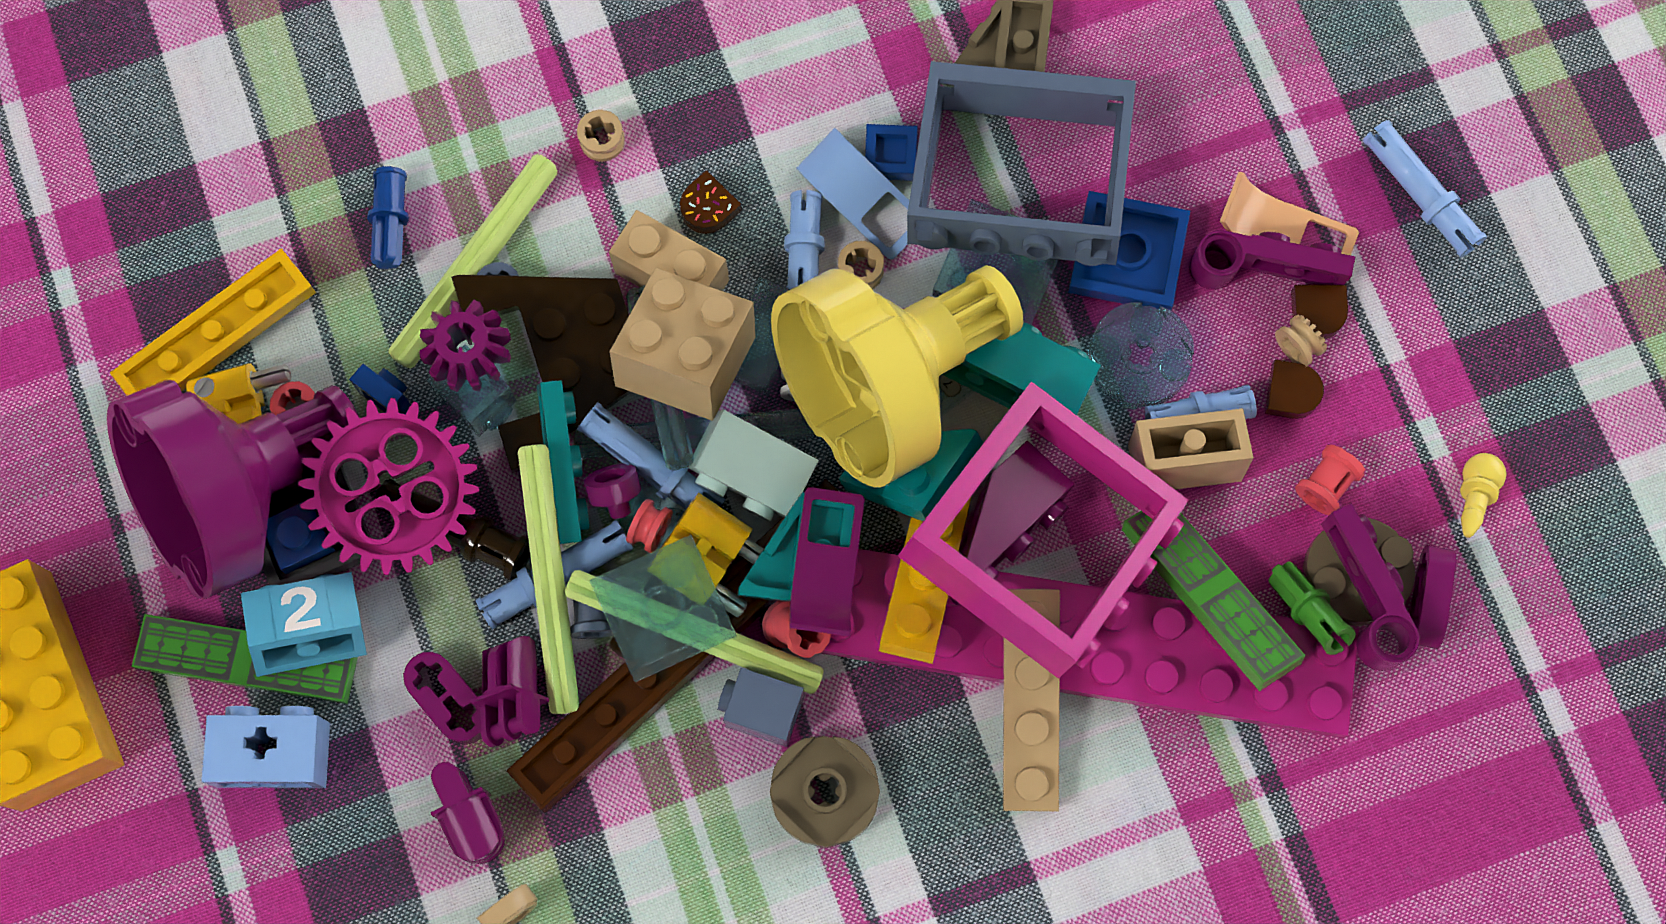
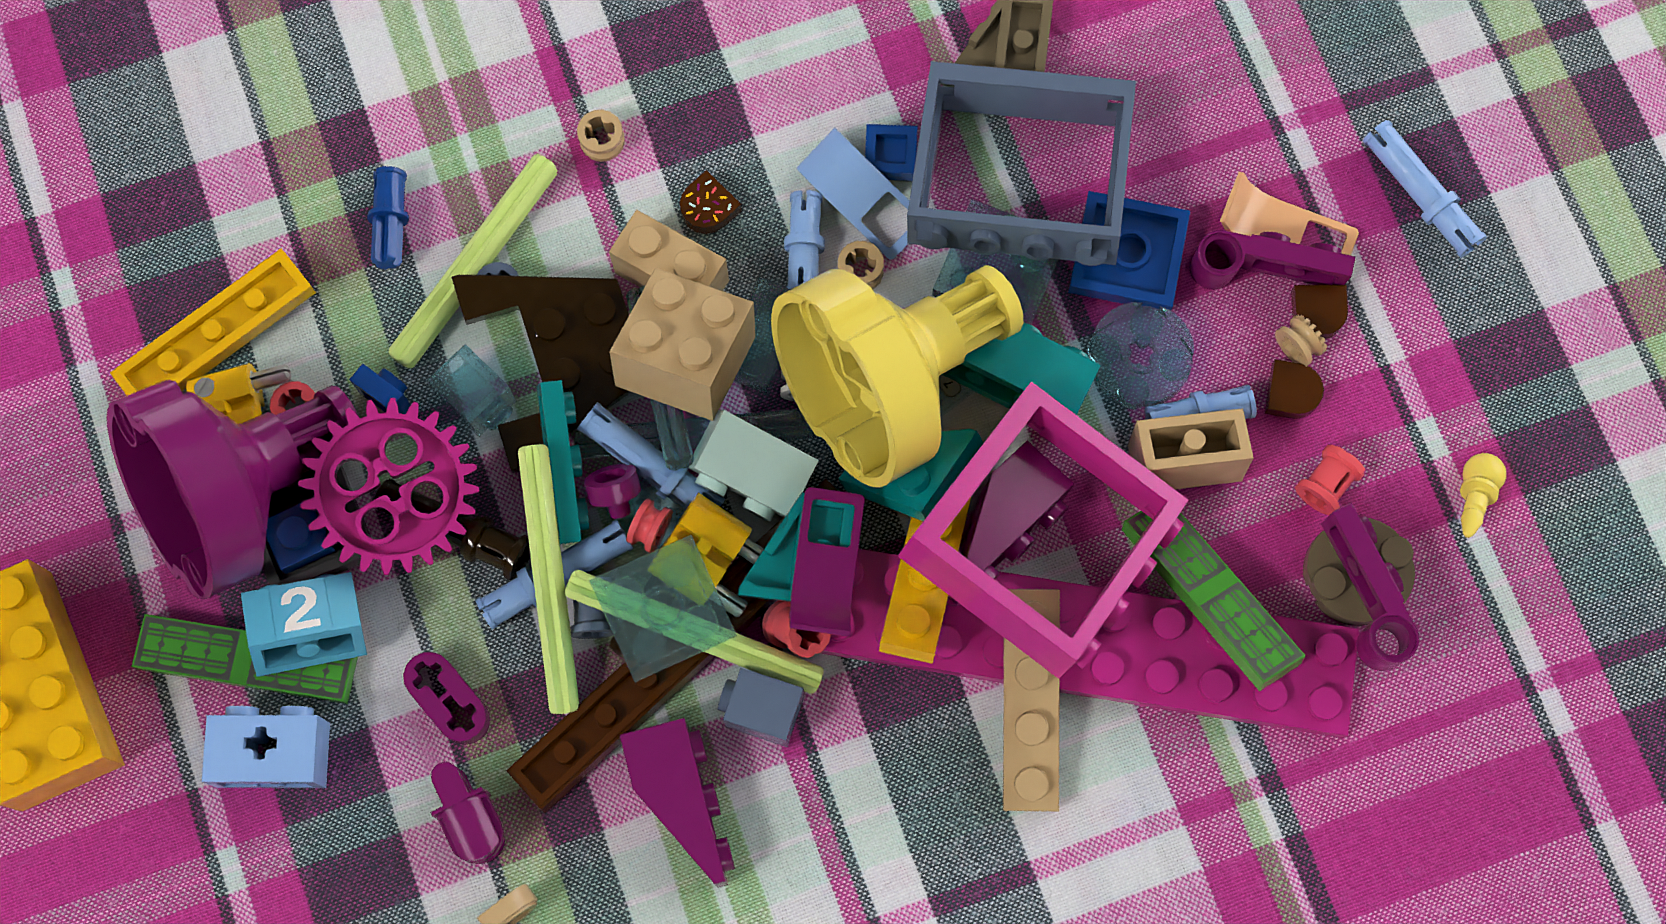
(453, 329): magenta gear -> none
(509, 692): magenta arm -> none
(669, 781): none -> magenta slope
(824, 823): dark tan plate -> none
(1311, 607): bright green axle -> none
(1433, 594): magenta beam -> none

